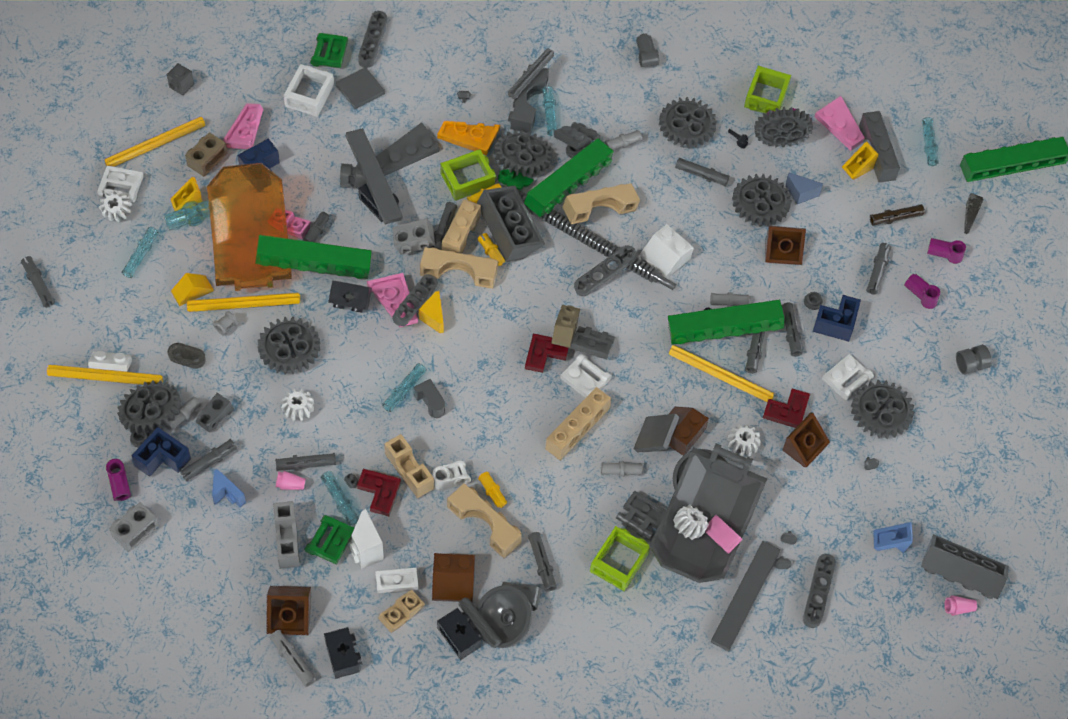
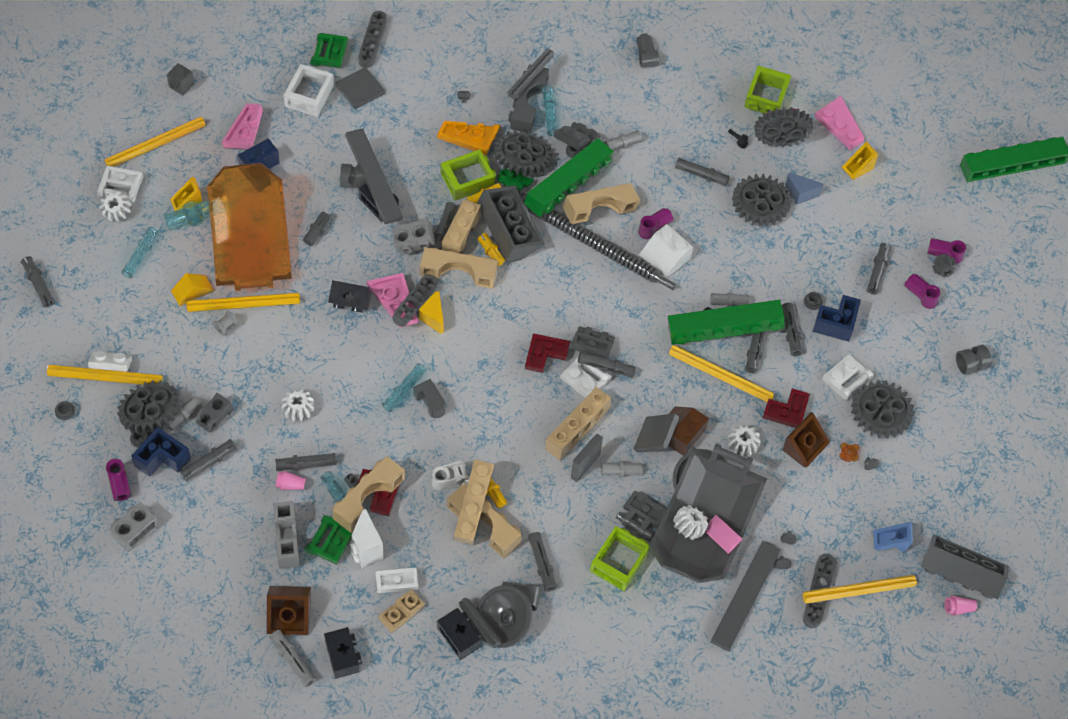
(64, 410): none -> dark grey plate
(187, 355): clear smoke plate -> none
(209, 151): dark tan brick -> none
(225, 488): medium blue slope -> none
(296, 226): bright pink slope -> none
(305, 338): dark grey gear -> none
(313, 257): green brick -> none
(384, 477): none -> tan arch
(402, 458): tan arch -> none
(407, 150): dark grey wing -> none
(453, 577): reddish brown slope -> none
(473, 502): none -> tan arch
(565, 325): dark tan brick -> none
(586, 457): none -> dark grey tile
(603, 268): dark grey beam -> none
(612, 366): none -> dark grey pin
(655, 222): none -> magenta piece
(687, 122): dark grey gear -> none
(784, 245): reddish brown slope -> none
(849, 457): none -> clear orange plate
(859, 589): none -> yellow axle
(875, 131): dark grey arch -> none
(876, 219): dark brown pin -> none
(930, 144): clear light blue pin -> none
(944, 265): none -> dark grey gear
(972, 208): clear smoke slope -> none

